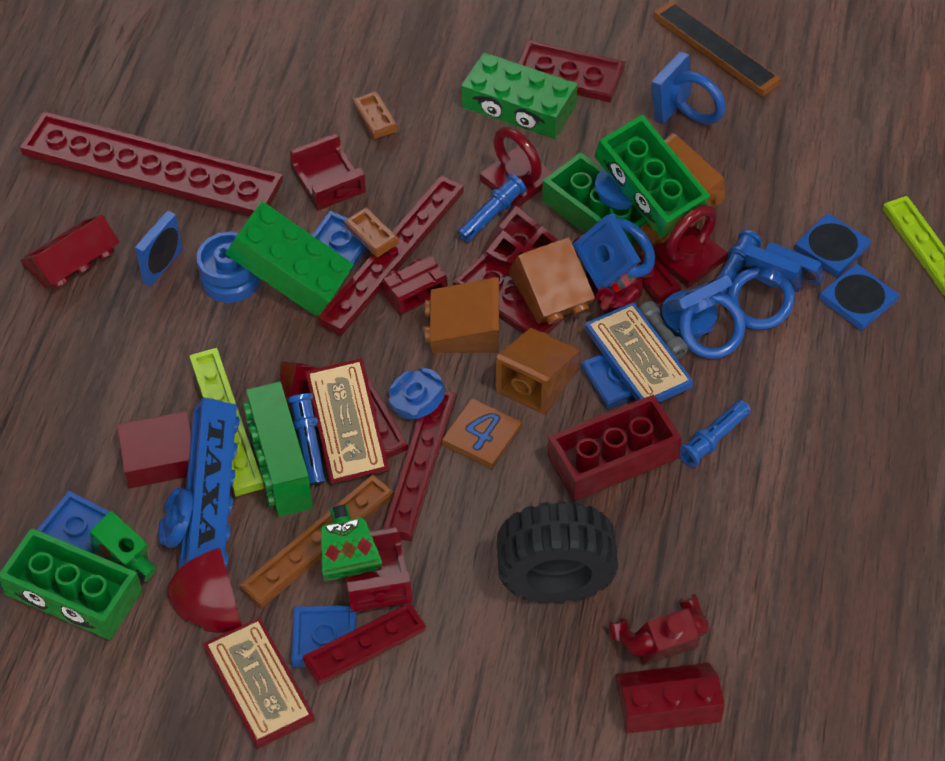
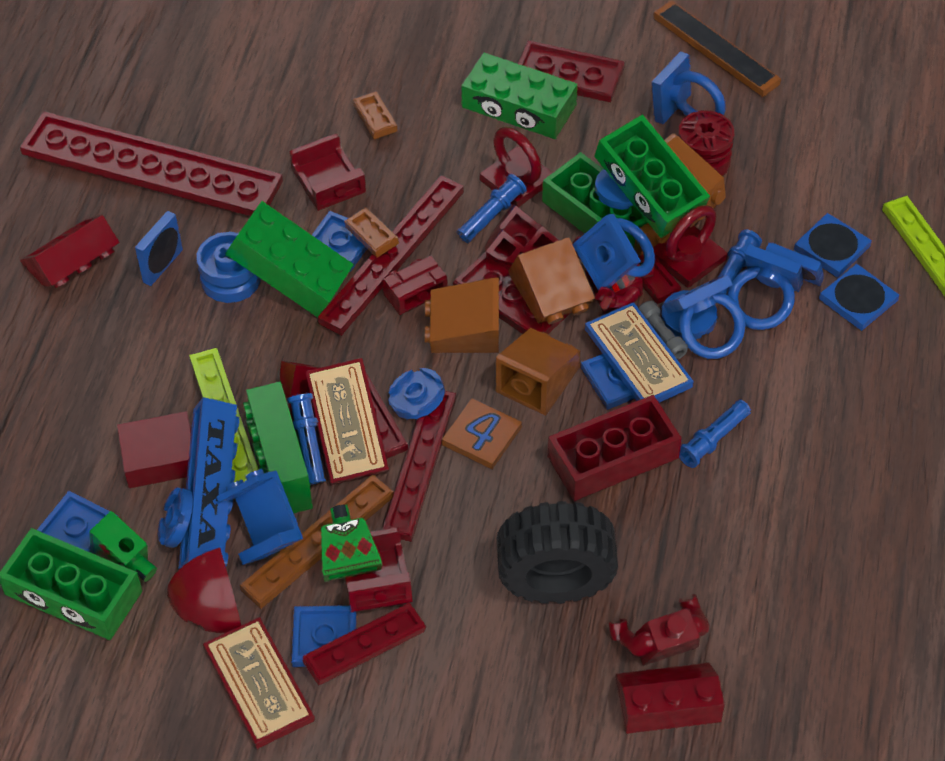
(264, 513): none -> blue panel
(710, 137): none -> dark red wheel

